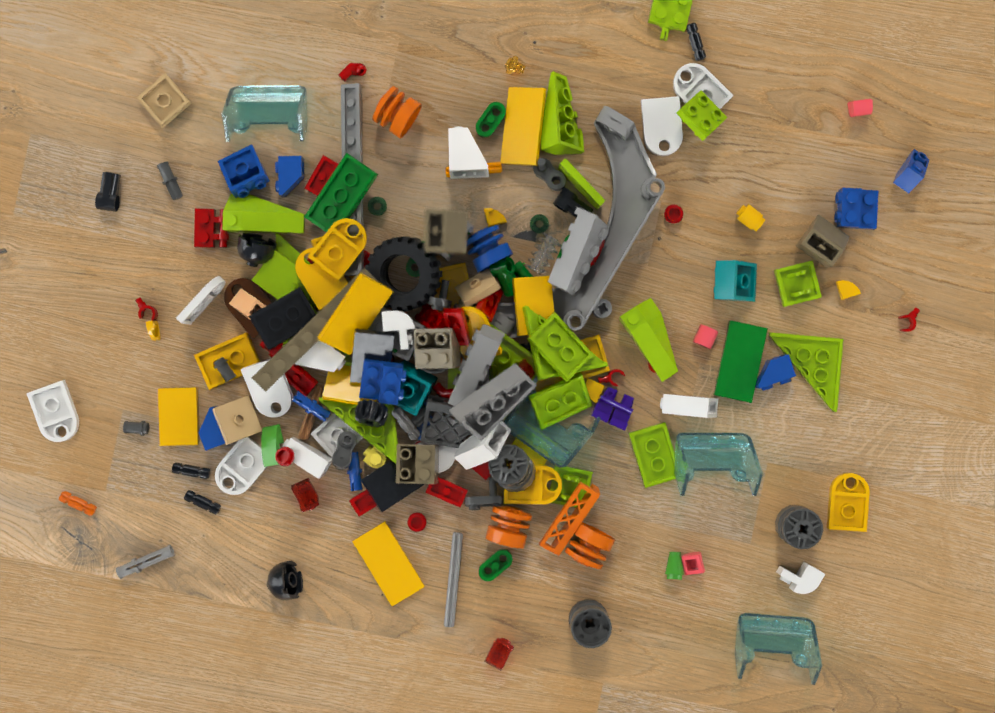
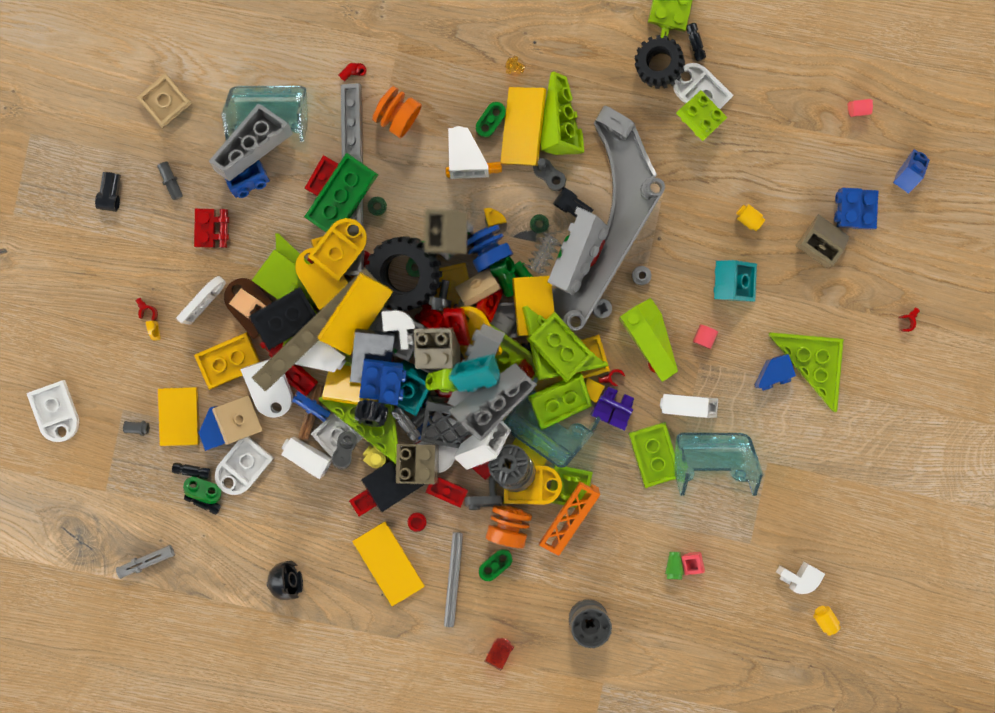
(77, 503): orange axle -> none
(200, 492): none -> green plate
(224, 369): dark grey pin -> none
(249, 142): none -> light grey wedge
(255, 249): black cylinder -> none
(260, 216): lime wedge -> none
(270, 443): bright green slope -> none
(285, 456): red plate -> none
(290, 173): blue slope -> none
(306, 495): clear red bracket -> none
(355, 473): blue pin -> none
(440, 380): none -> lime piece
(475, 373): none -> teal slope
(581, 184): lime tile -> none
(589, 546): orange wheel -> none
(635, 275): none -> light grey plate
(655, 47): none -> black tyre
(661, 124): white tile -> none
(673, 214): red plate -> none
(740, 361): green tile -> none
(777, 635): clear light blue windscreen -> none
(788, 527): dark grey wheel -> none
(797, 283): lime plate -> none
(827, 620): none -> yellow brick
(847, 289): yellow tile -> none
(848, 506): yellow tile -> none

